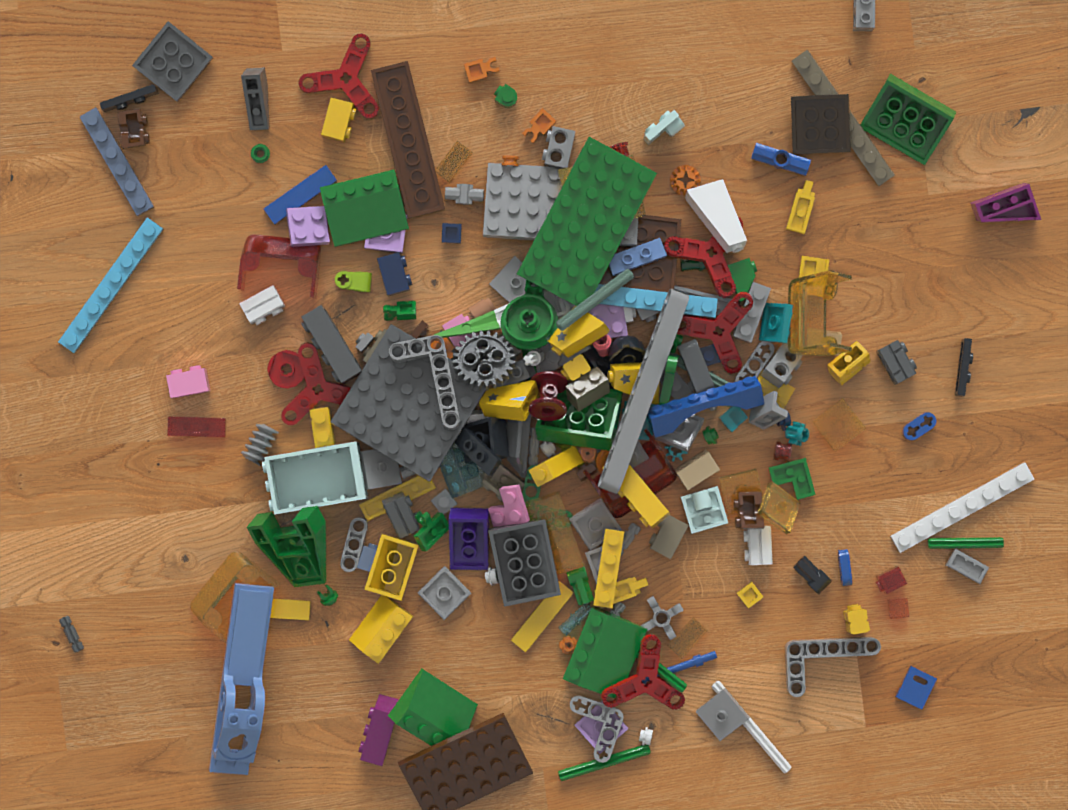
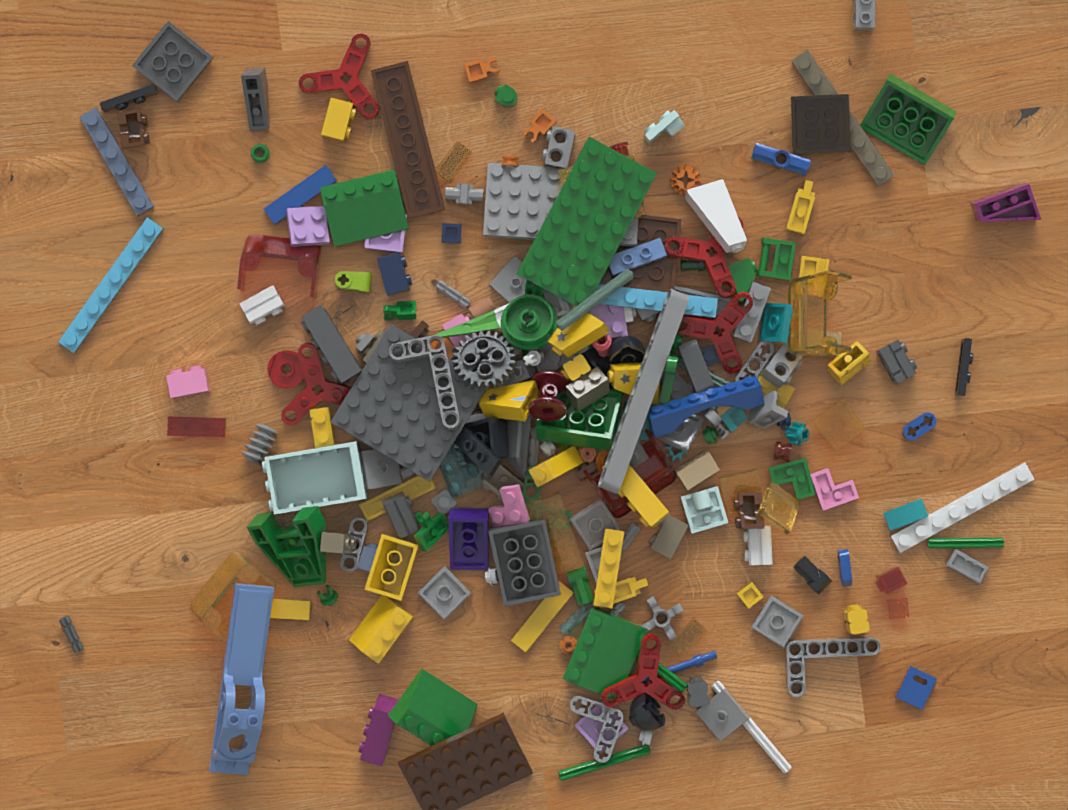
(337, 543): none -> dark tan brick
(453, 294): none -> light grey axle
(645, 713): none -> black cylinder
(697, 692): none -> dark grey brick
(714, 419): none -> light grey piece
(777, 621): none -> light grey plate
(782, 259): none -> green plate
(828, 493): none -> bright pink plate
(906, 514): none -> teal slope

